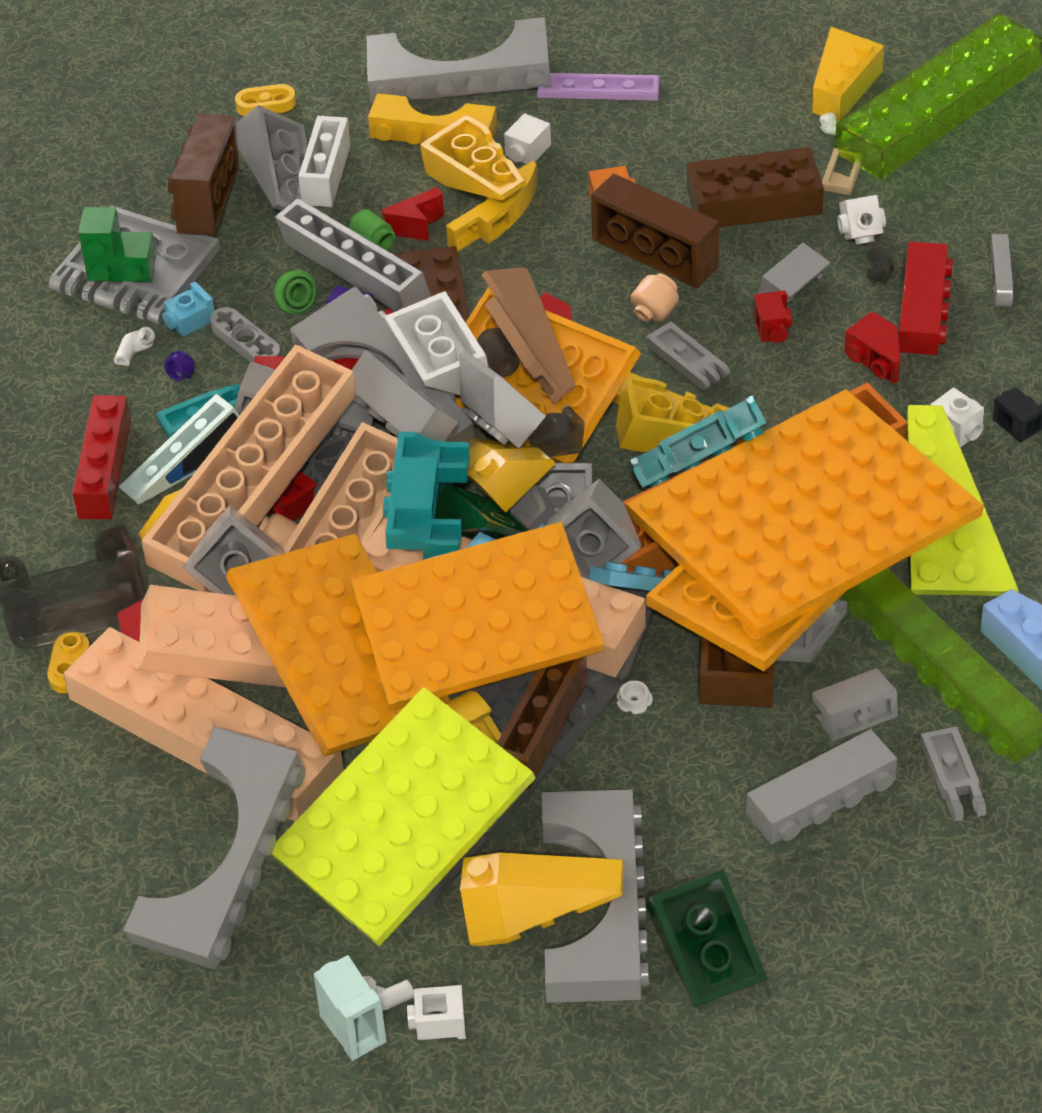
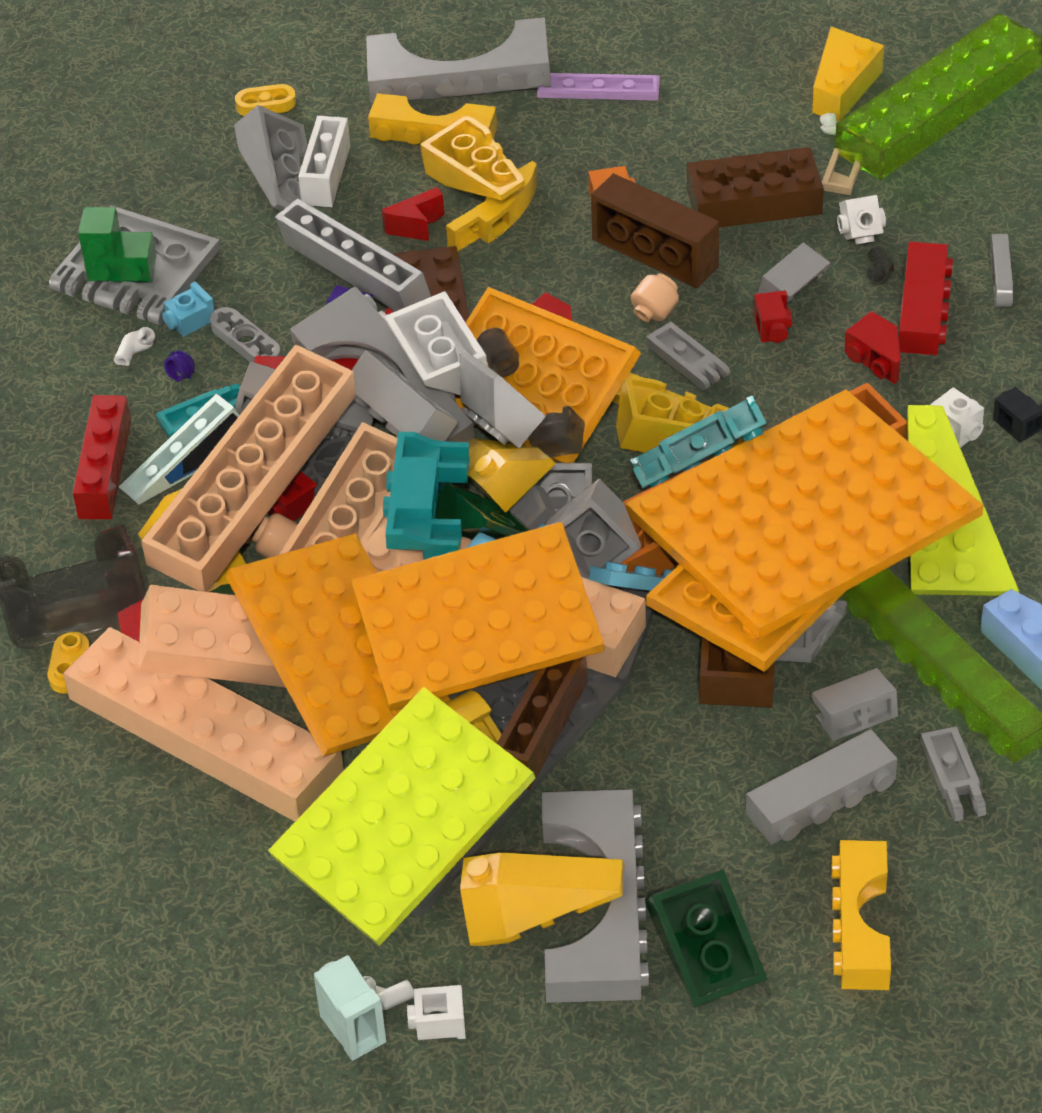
(201, 921): light grey arch -> none
(204, 174): reddish brown brick -> none
(227, 545): light grey slope -> none
(295, 292): bright green brick -> none
(373, 228): bright green brick -> none
(527, 139): white brick -> none
(528, 330): medium nougat wedge -> none
(632, 690): white plate -> none
(864, 952): none -> yellow arch

